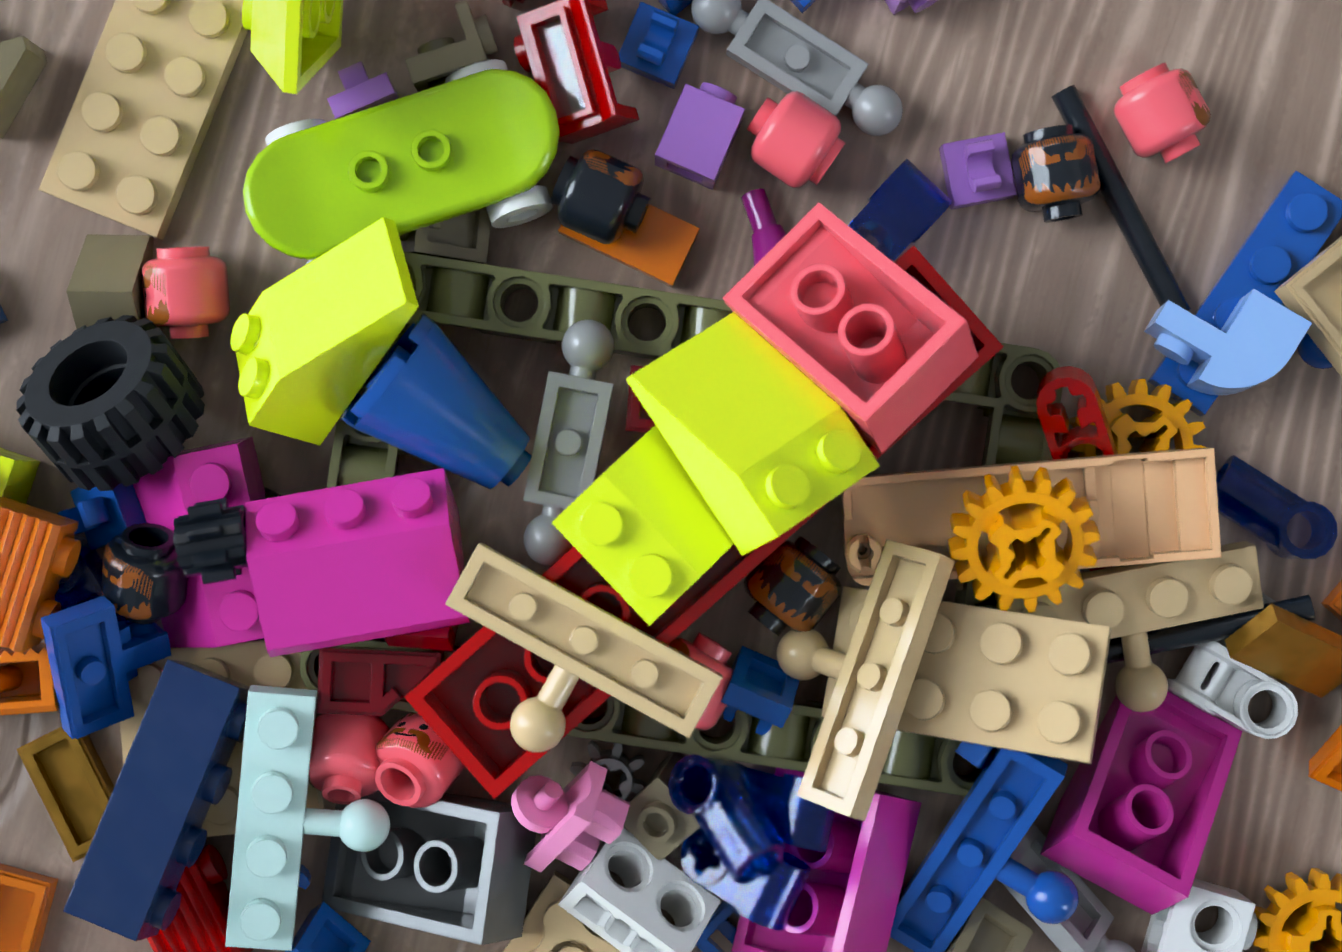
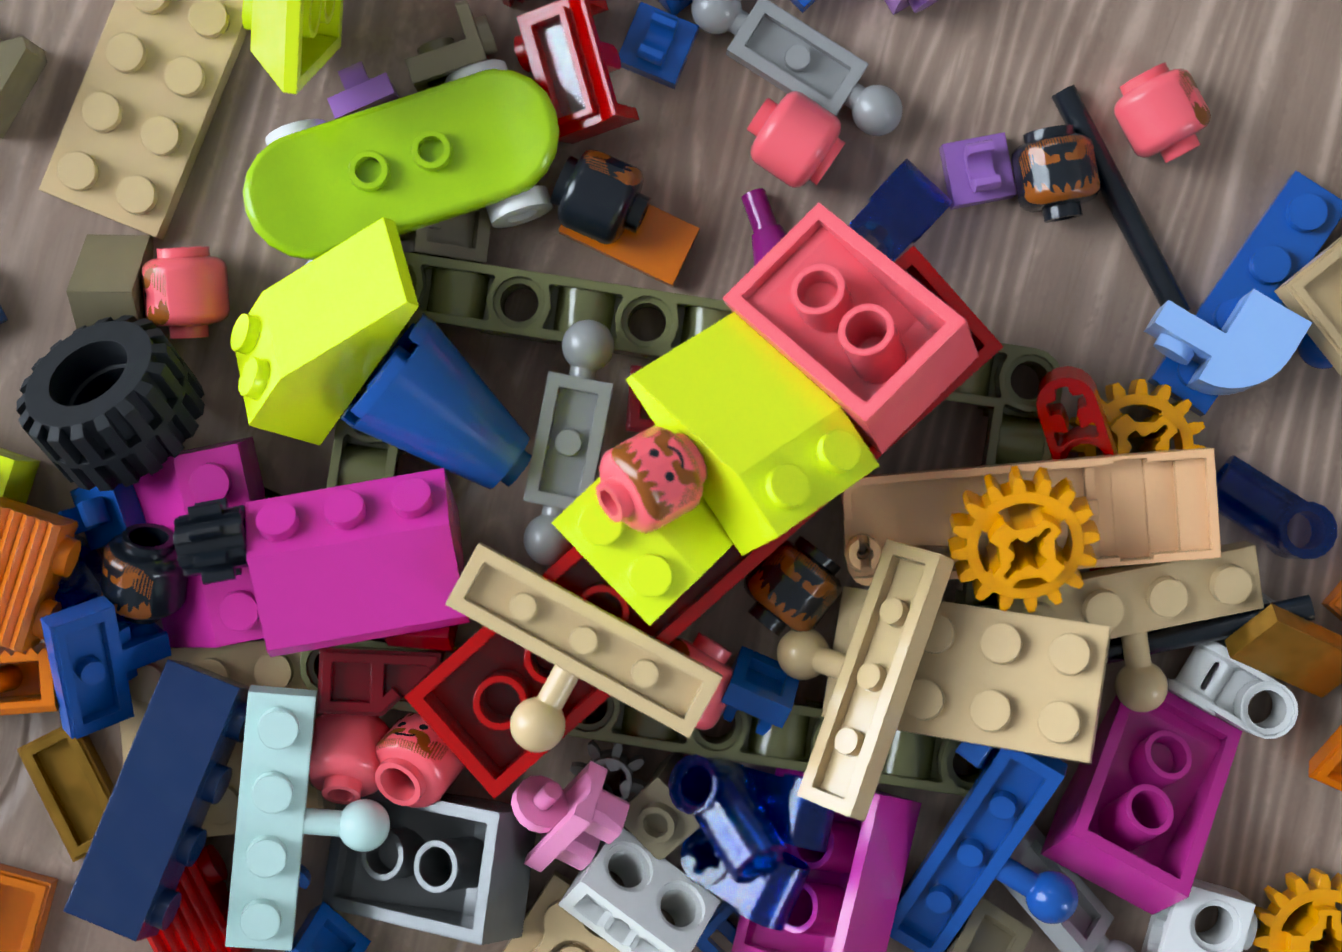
(651, 479): none -> coral head
(700, 134): medium lavender brick -> none

